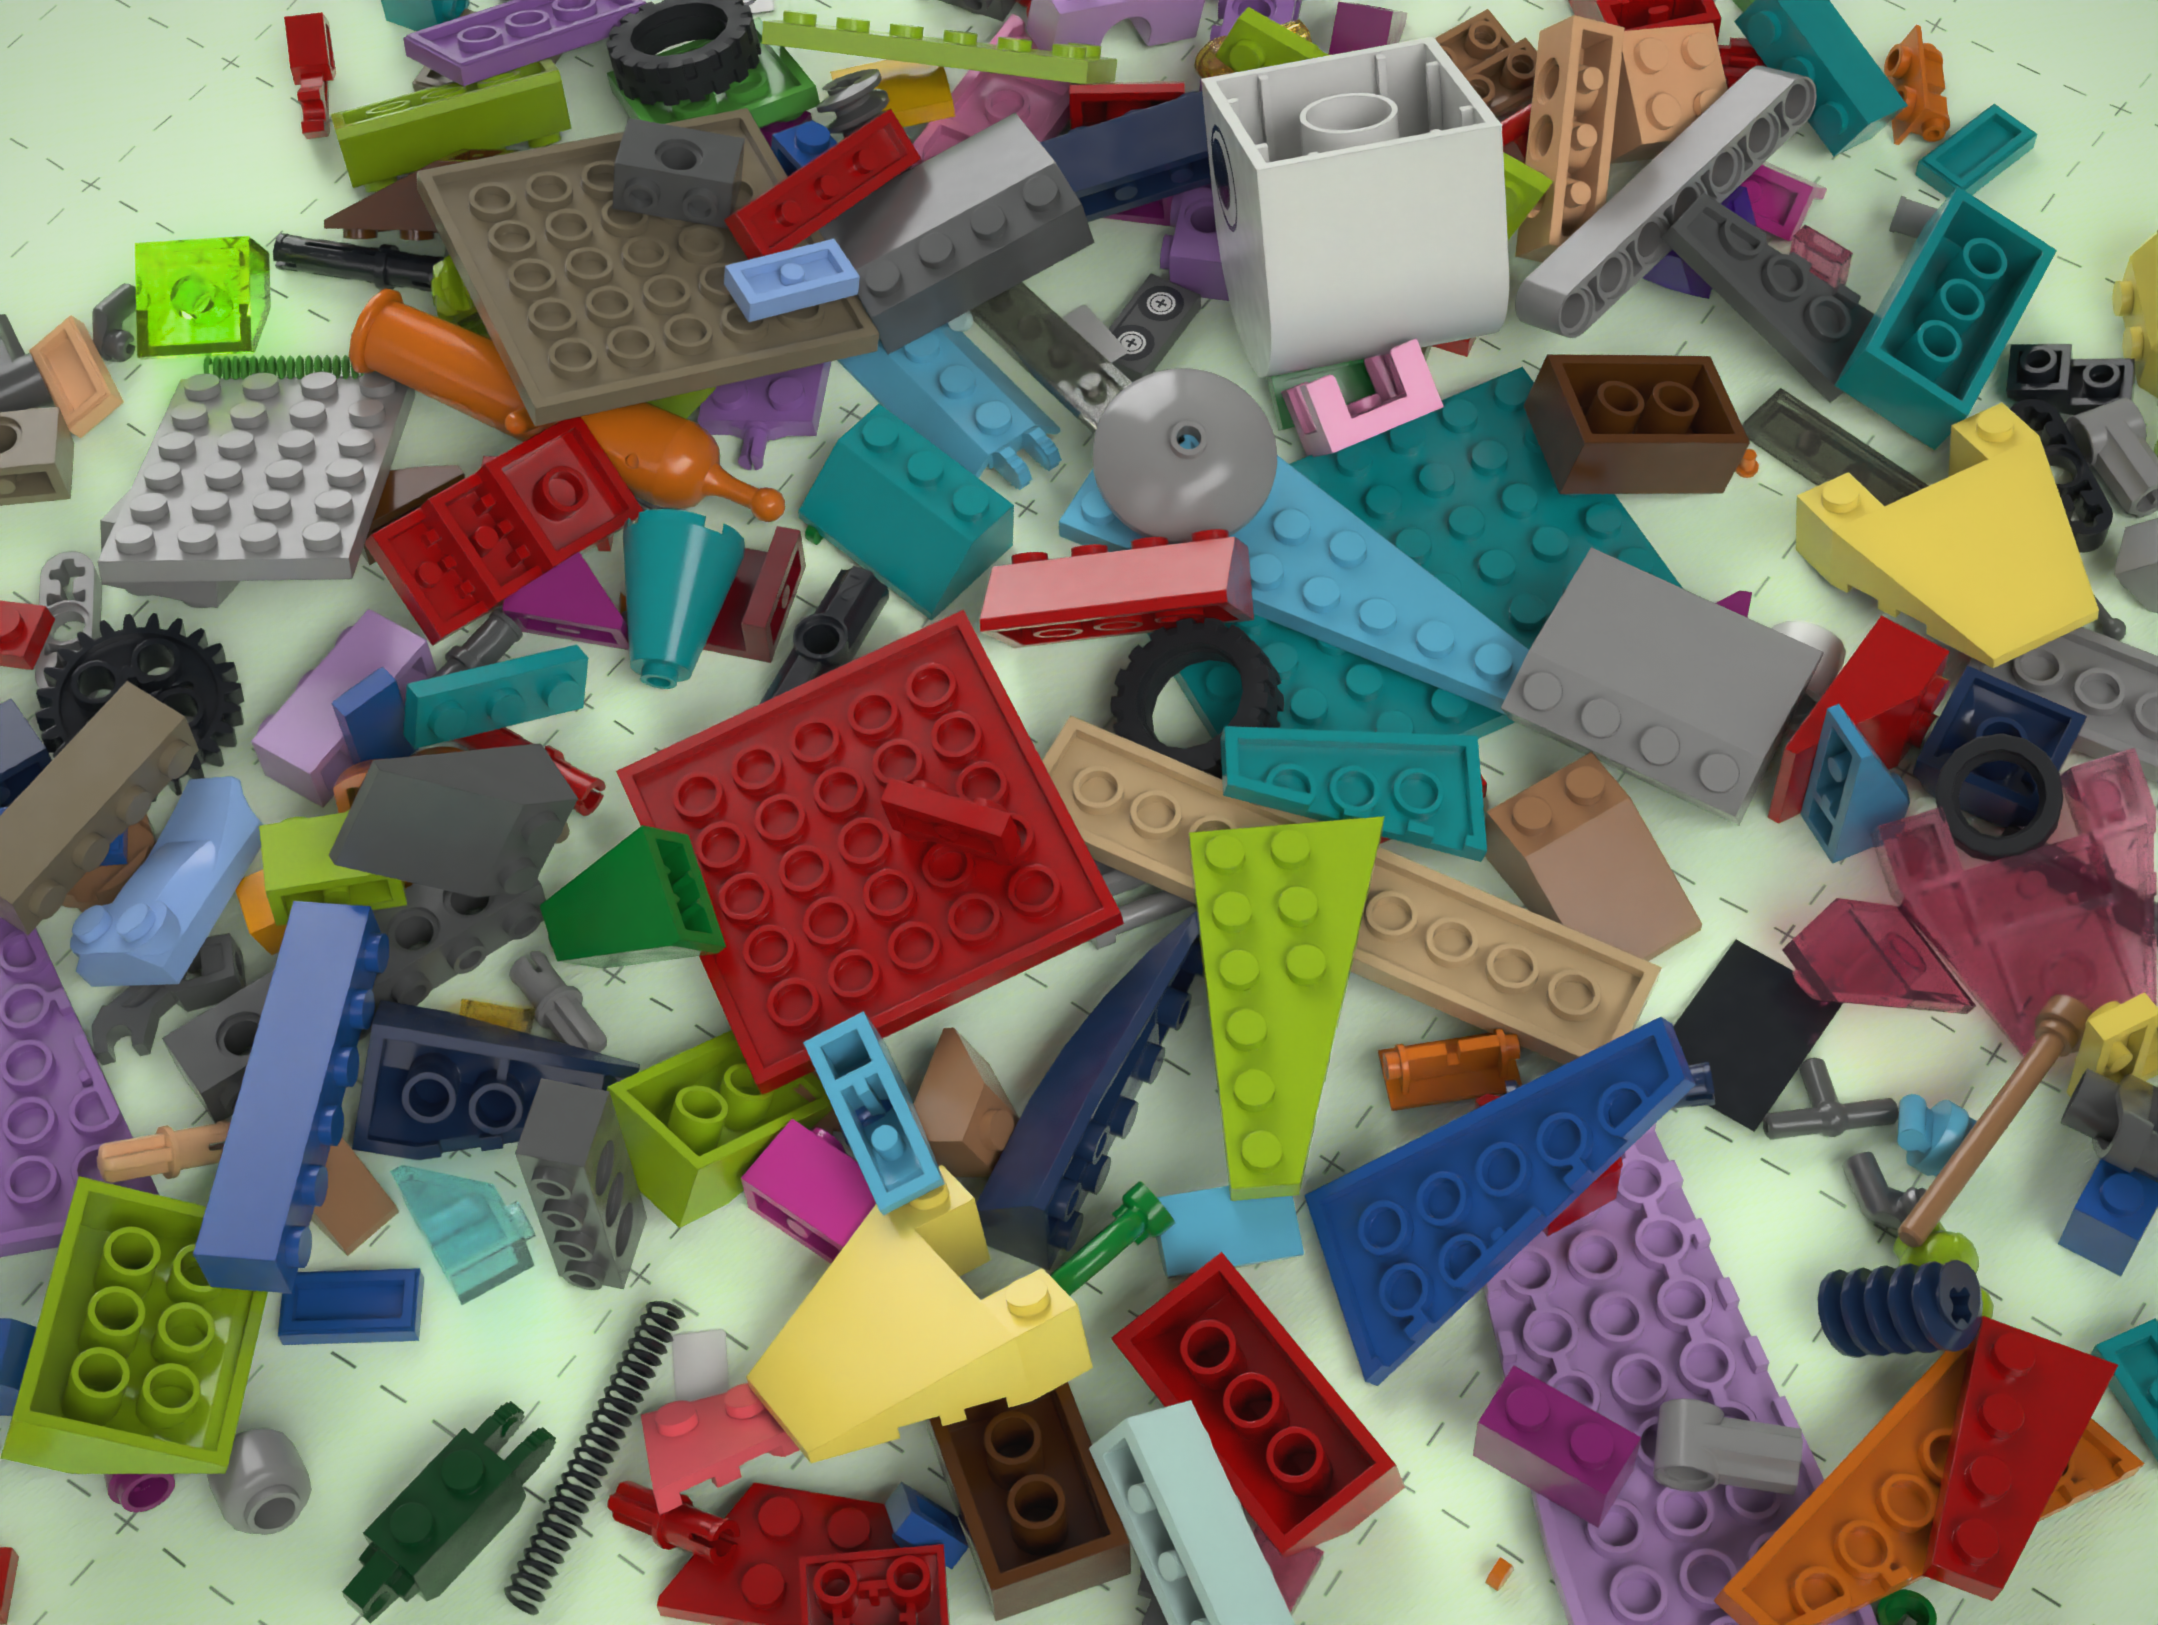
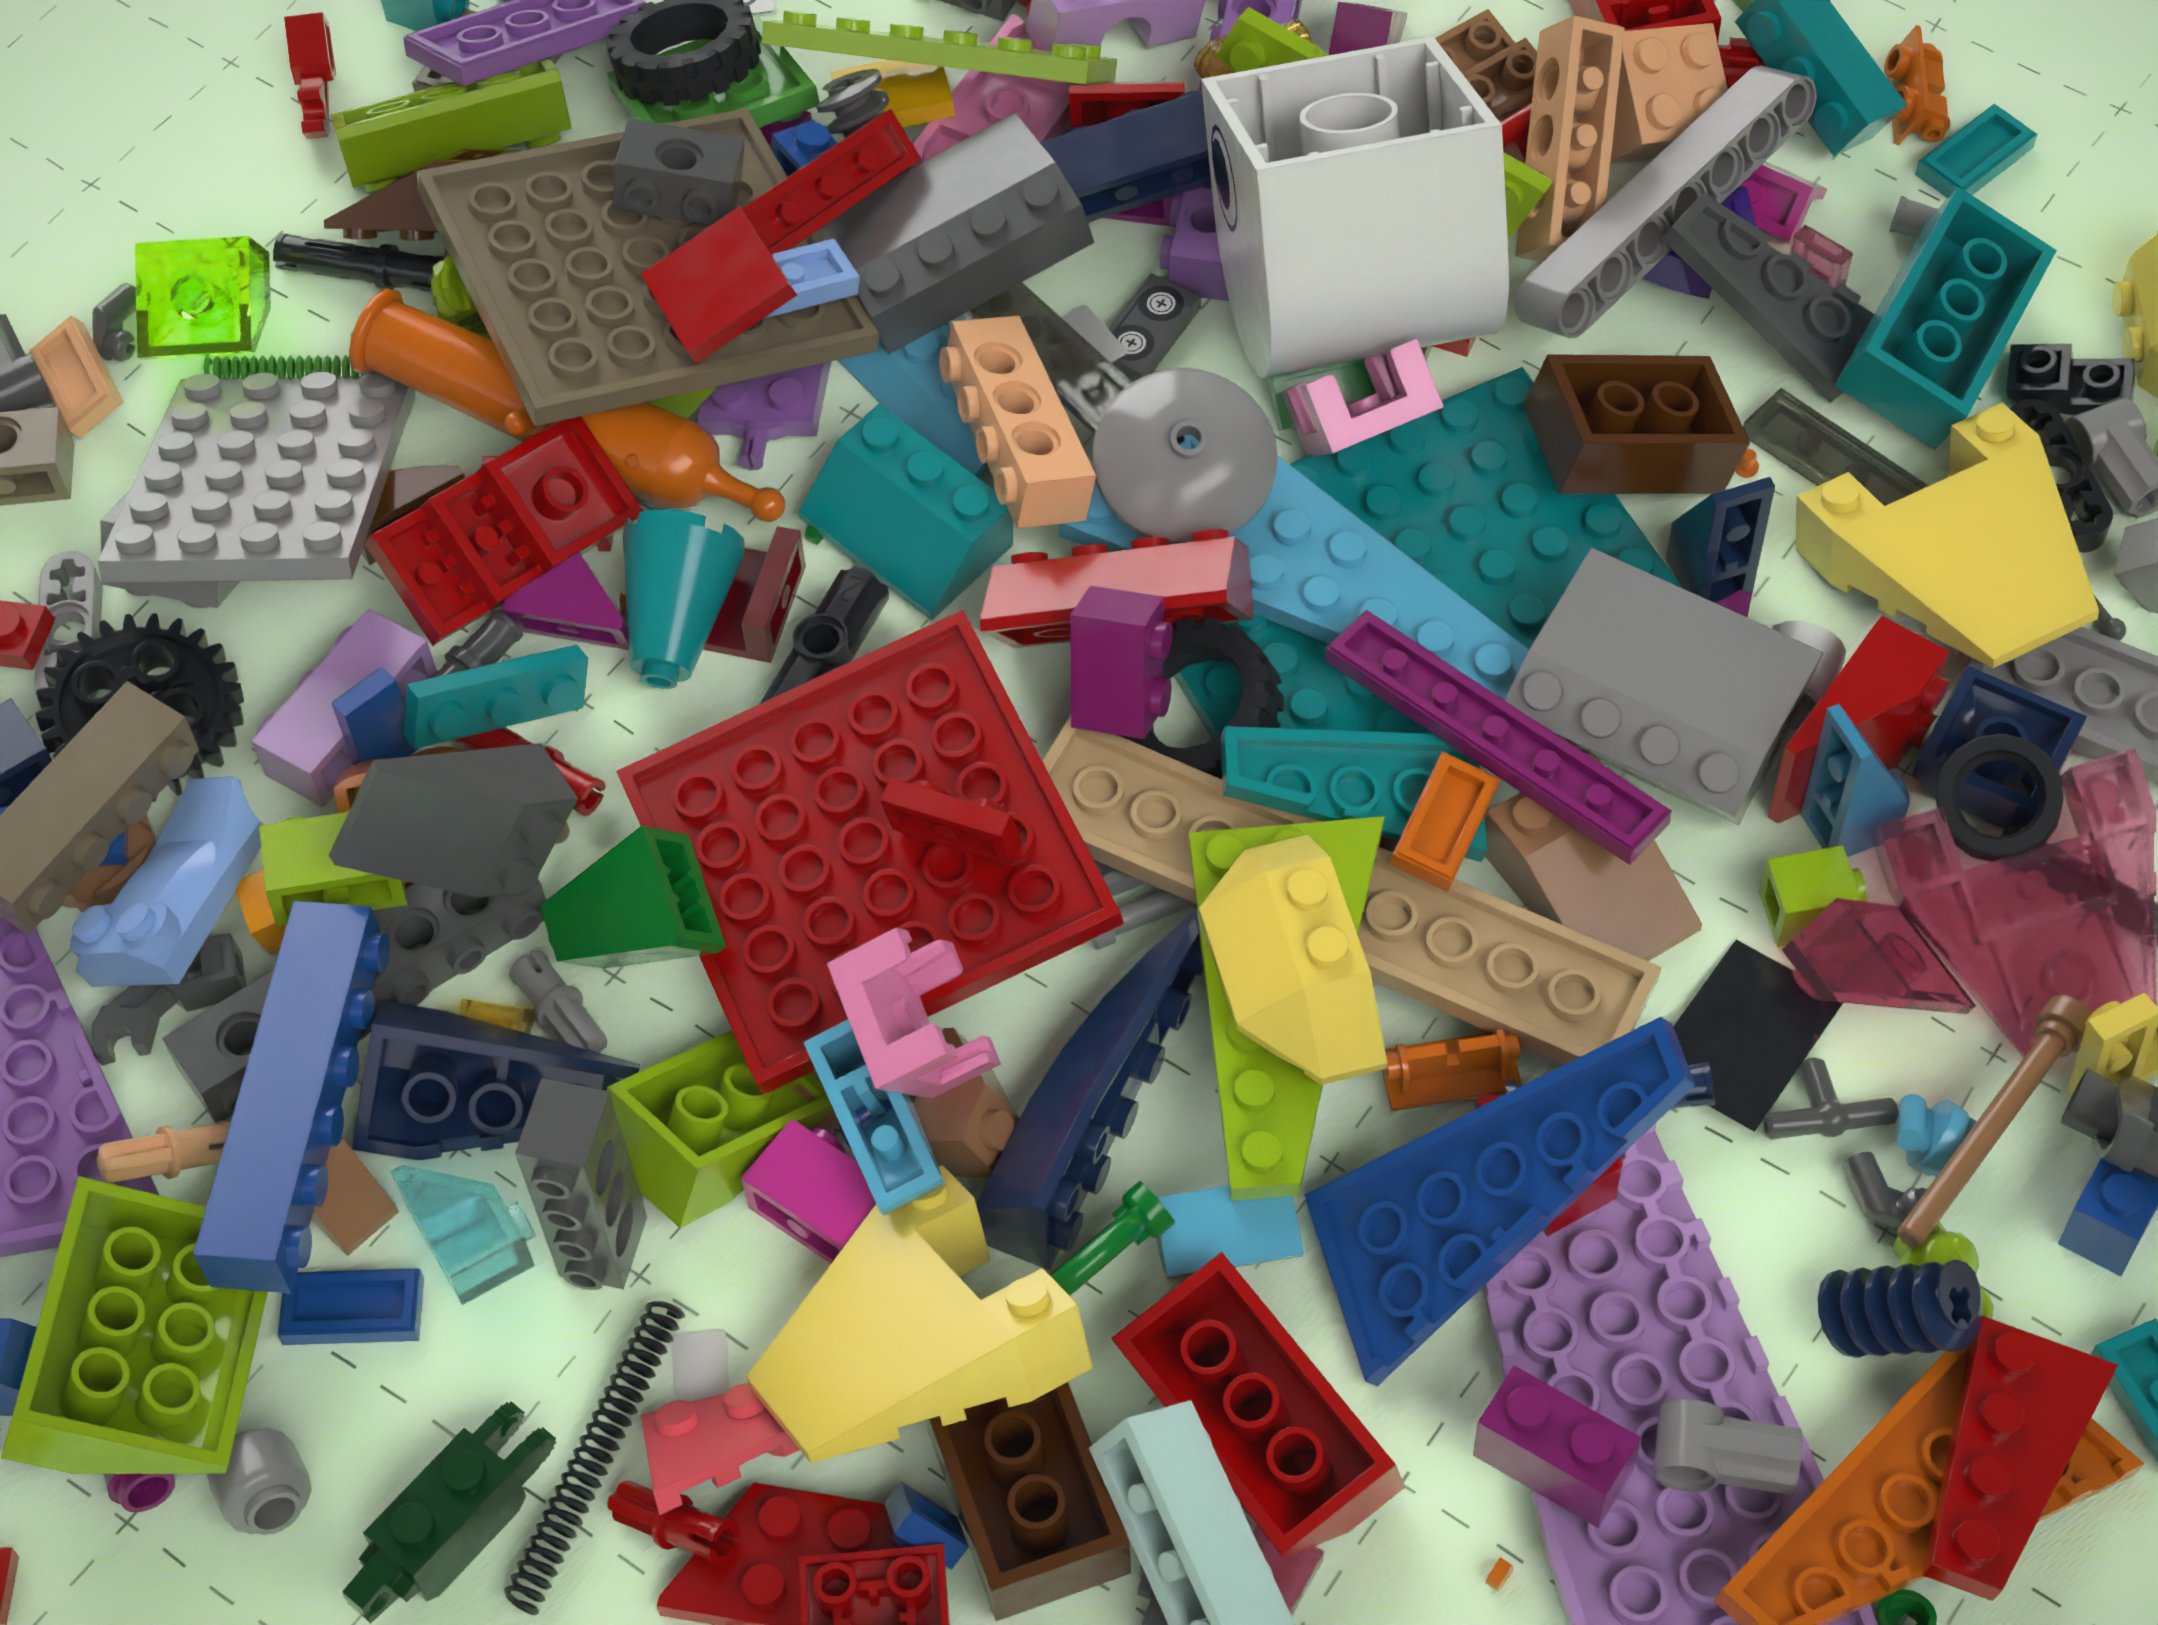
(718, 284): none -> red tile
(882, 1001): none -> bright pink panel
(1017, 422): none -> light nougat brick
(1118, 662): none -> magenta piece
(1294, 961): none -> light yellow wedge
(1444, 821): none -> orange tile
(1499, 737): none -> magenta tile
(1721, 540): none -> dark blue slope
(1803, 885): none -> lime brick

